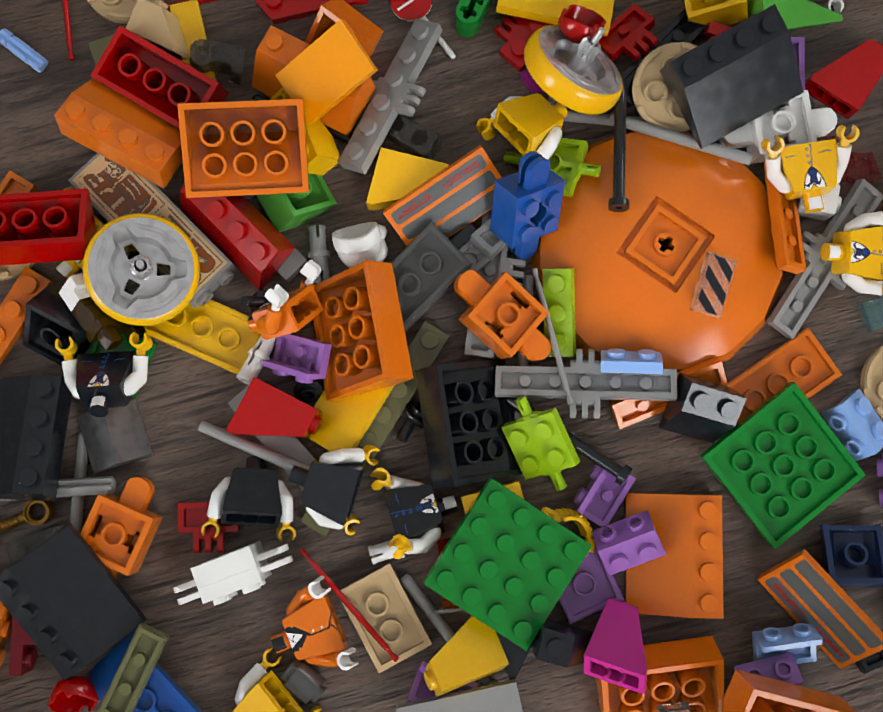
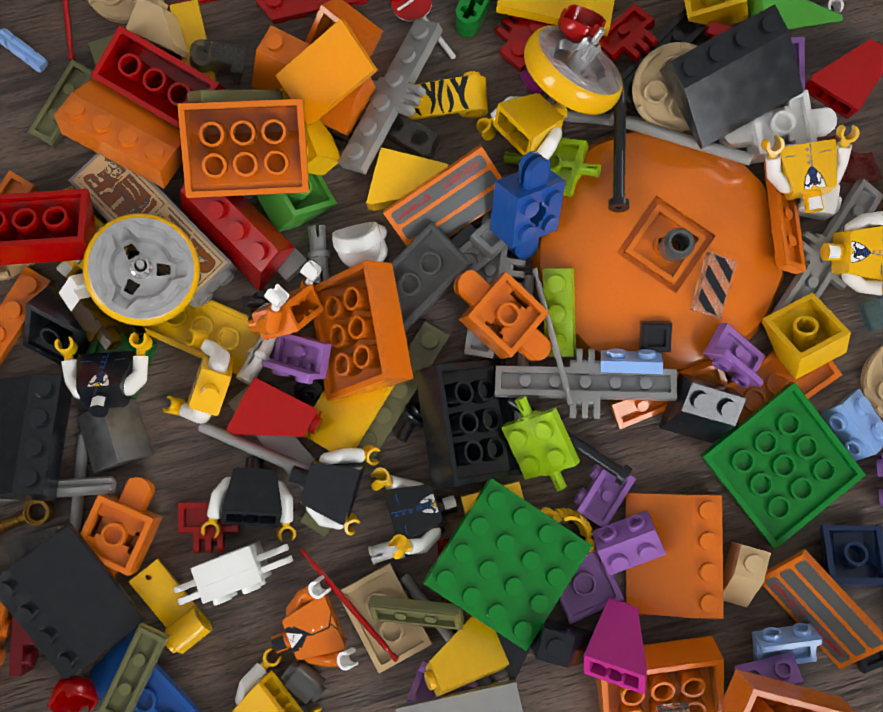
(45, 124): none -> olive tile
(183, 622): none -> yellow door
(206, 96): none -> olive tile
(209, 384): none -> torso
(416, 612): none -> olive tile
(454, 95): none -> yellow door
(655, 335): none -> black tile
(685, 244): none -> dark grey brick
(735, 356): none -> medium lavender bracket
(744, 573): none -> tan slope
(806, 335): none -> yellow slope

